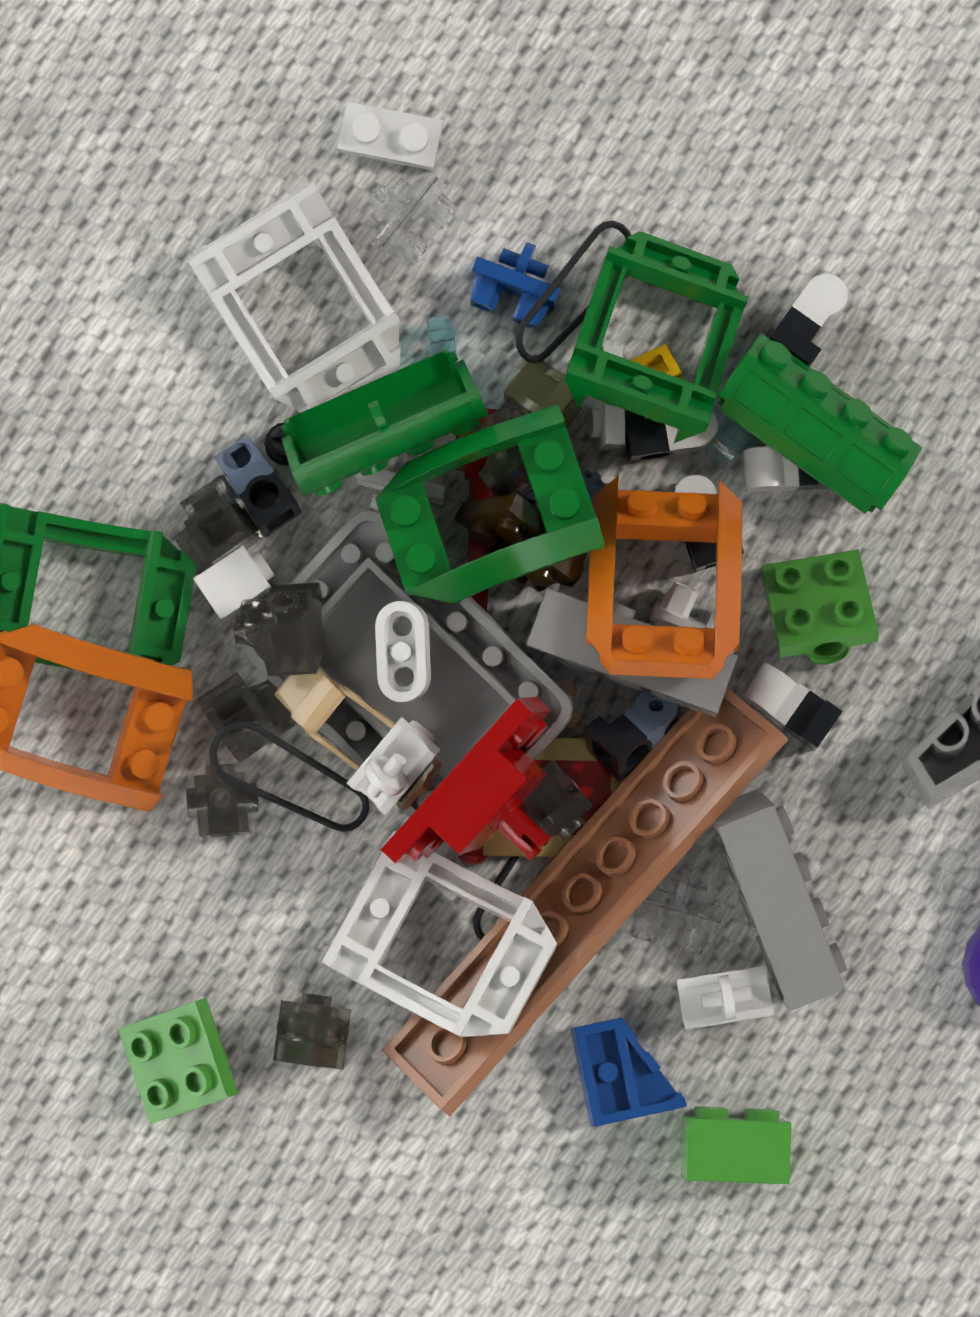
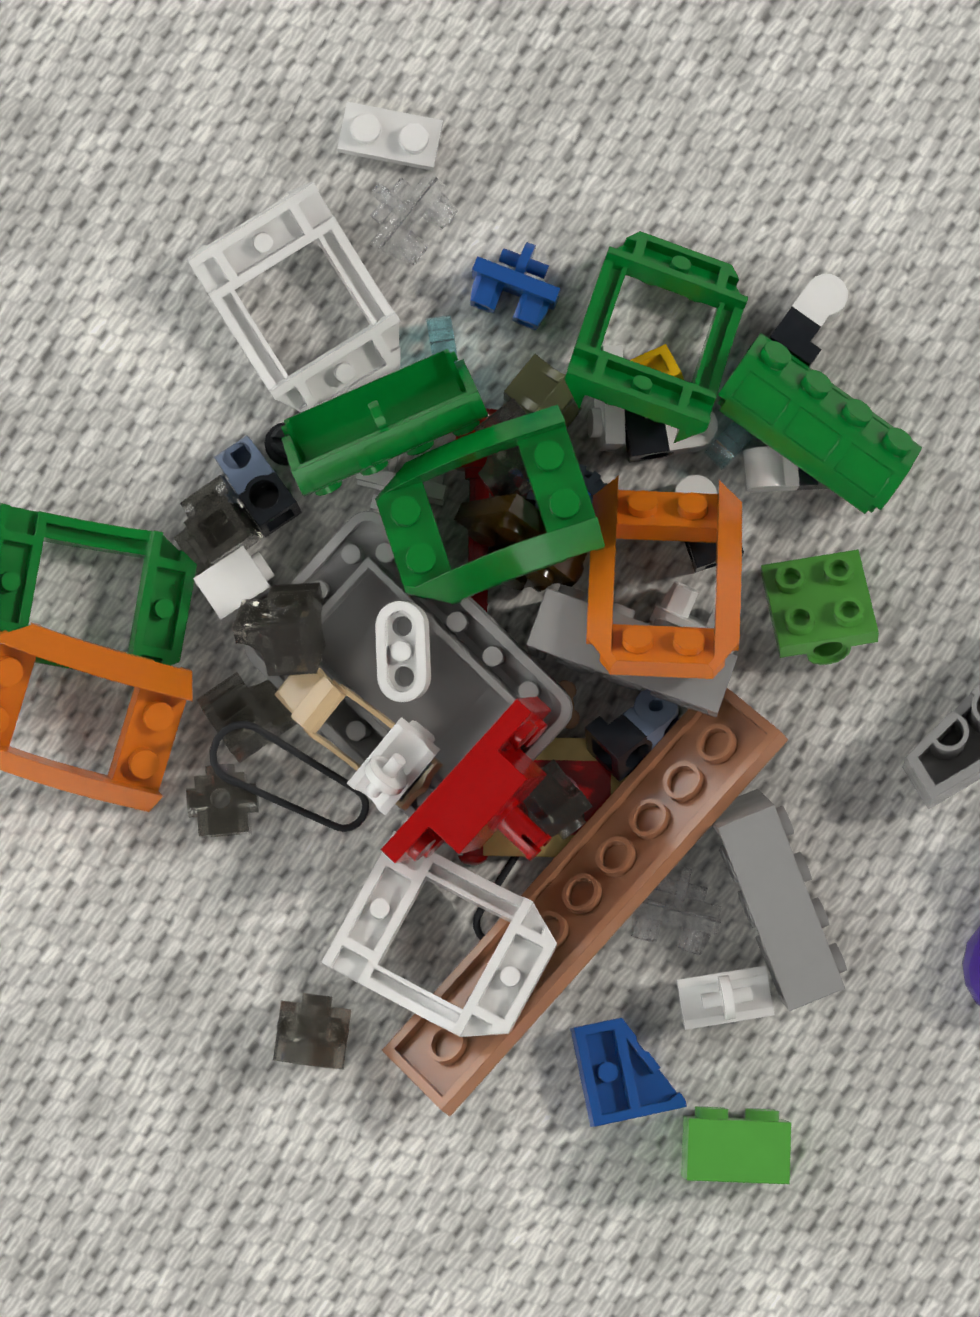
(178, 1061): bright green plate -> none
(552, 287): black piece -> none
(791, 706): leg -> none

